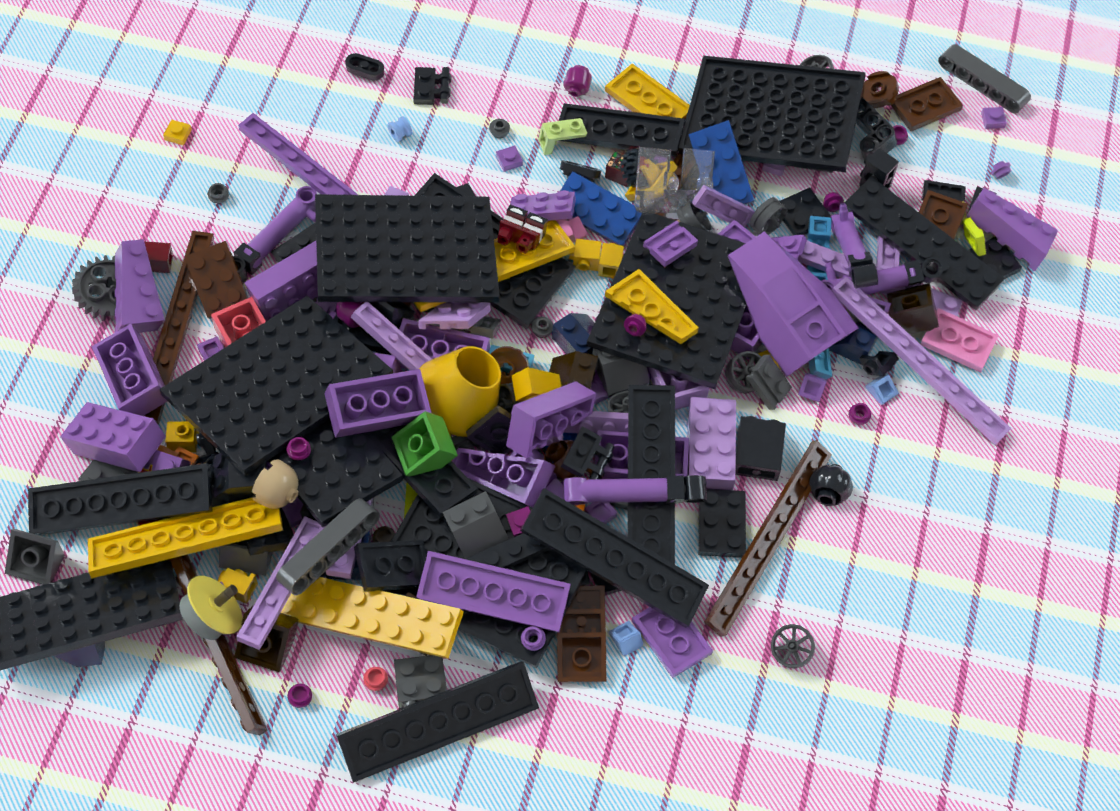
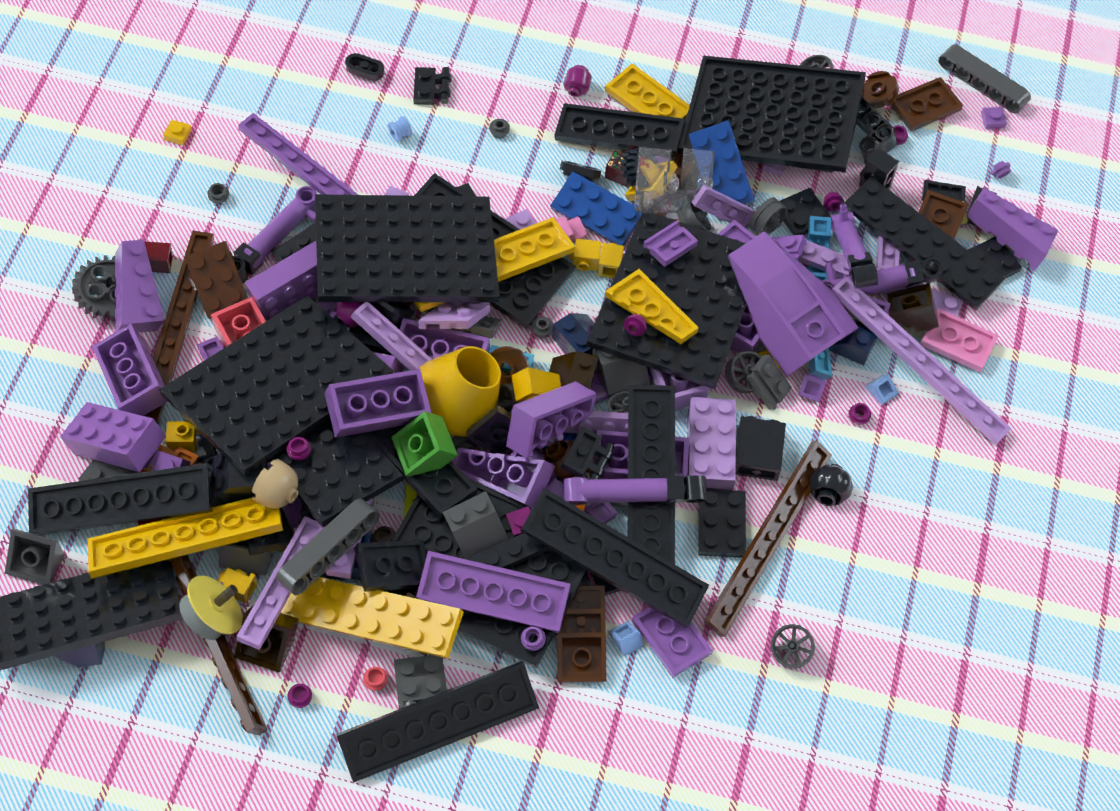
(509, 158): medium lavender plate -> none
(522, 229): dark red hips -> none
(550, 206): medium lavender plate -> none
(560, 130): yellowish green bracket -> none
(880, 363): black bracket -> none
(974, 236): neon yellow plate -> none

